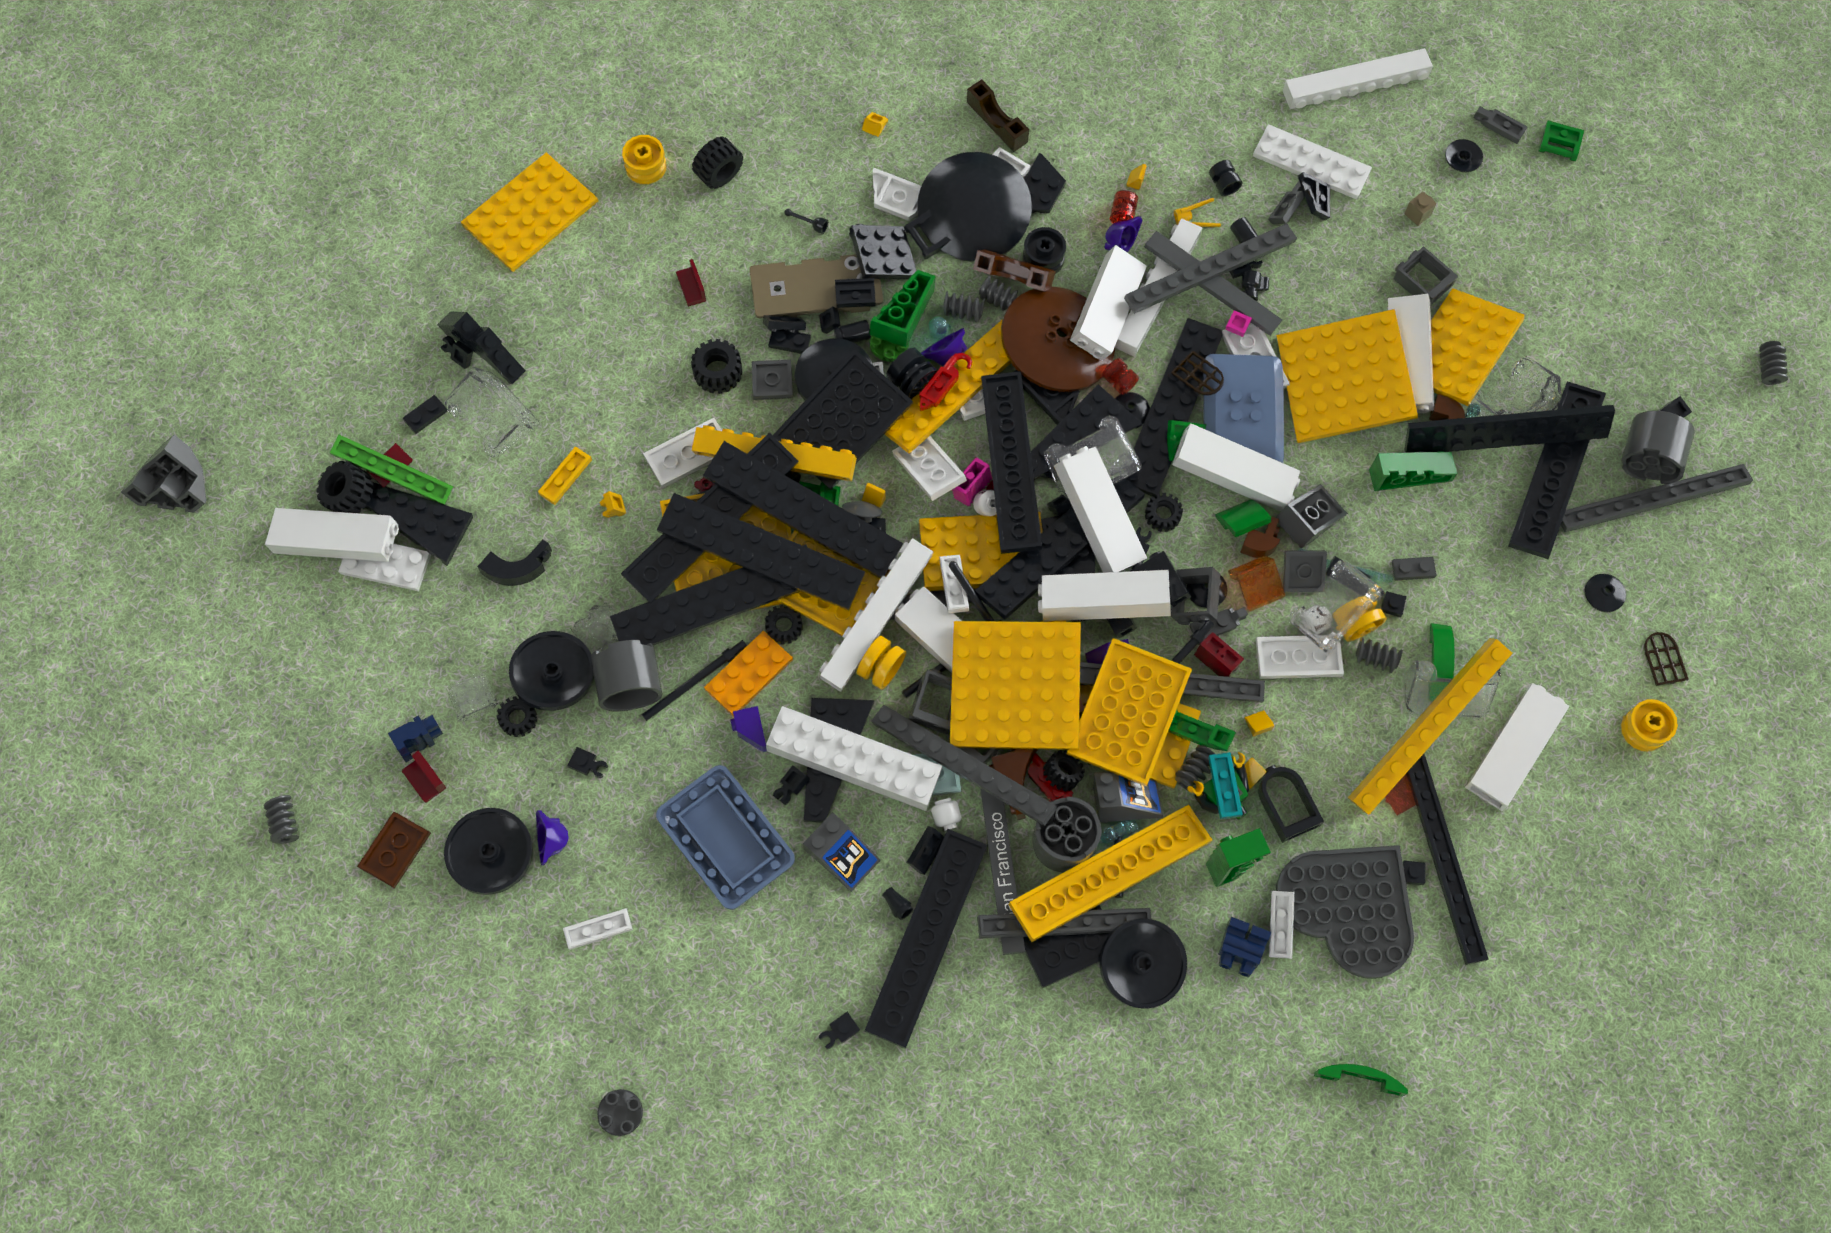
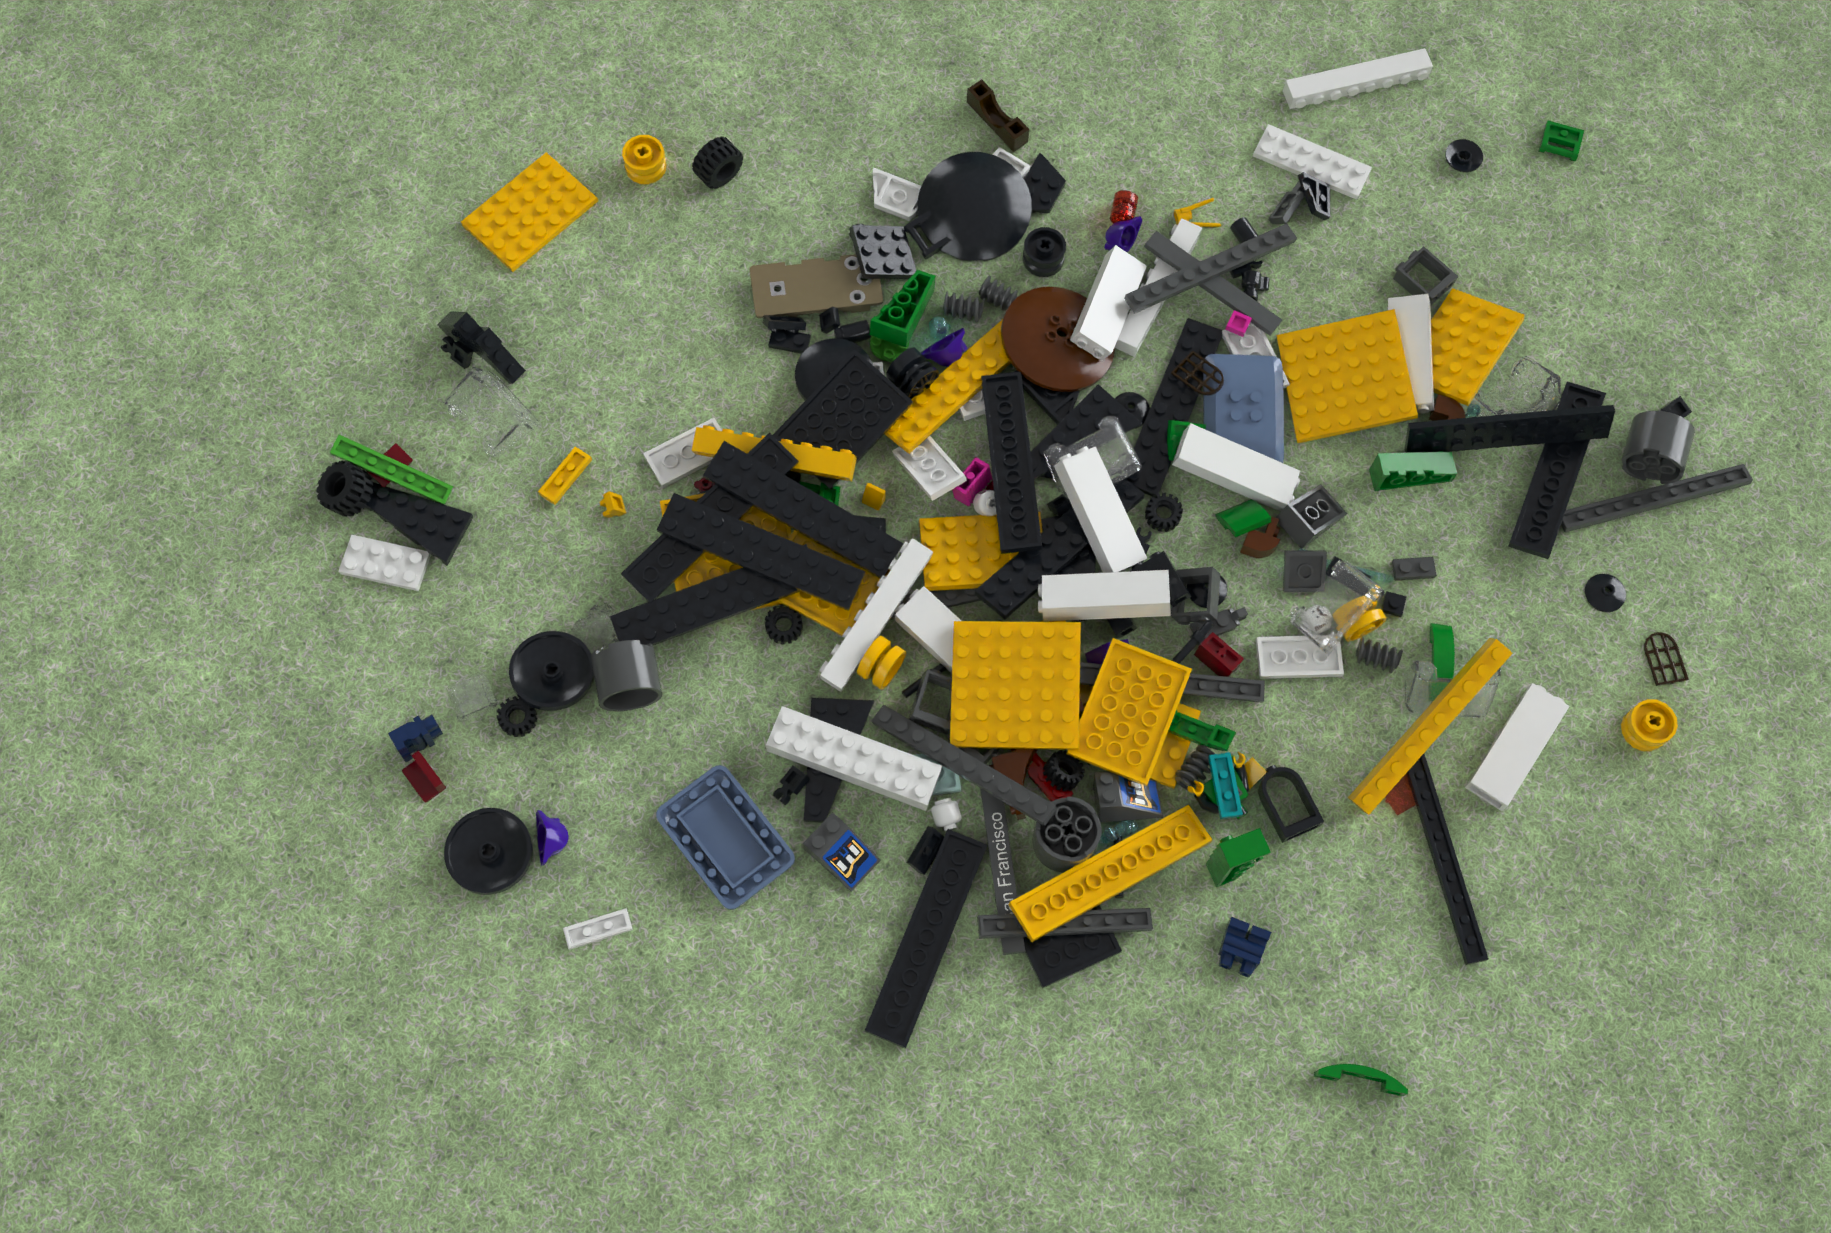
(169, 479): dark grey brick -> none
(279, 820): dark grey piece -> none
(332, 534): white brick -> none
(394, 849): reddish brown tile -> none
(425, 414): black plate -> none
(516, 572): black arch -> none
(584, 761): black plate -> none
(620, 1112): dark grey dish -> none
(691, 285): dark red panel -> none
(720, 379): black tyre -> none
(727, 656): black bar -> none
(748, 673): light orange plate -> none
(749, 727): dark purple slope -> none
(772, 379): dark grey plate -> none
(819, 224): black hinge -> none
(842, 1029): black plate -> none
(855, 293): black plate -> none
(863, 510): dark grey dish -> none
(874, 124): yellow slope -> none
(898, 904): black cone -> none
(942, 382): red plate -> none
(954, 593): white tile -> none
(970, 591): black piece -> none
(1024, 272): reddish brown arch -> none
(1118, 373): clear red wheel -> none
(1136, 177): yellow slope -> none
(1143, 963): black dish -> none
(1225, 177): black wheel -> none
(1258, 582): clear orange bracket -> none
(1259, 723): yellow slope -> none
(1281, 924): white tile -> none
(1354, 903): dark grey plate -> none
(1414, 872): black plate -> none
(1420, 208): dark tan brick -> none
(1501, 124): dark grey hinge -> none
(1773, 363): dark grey piece -> none

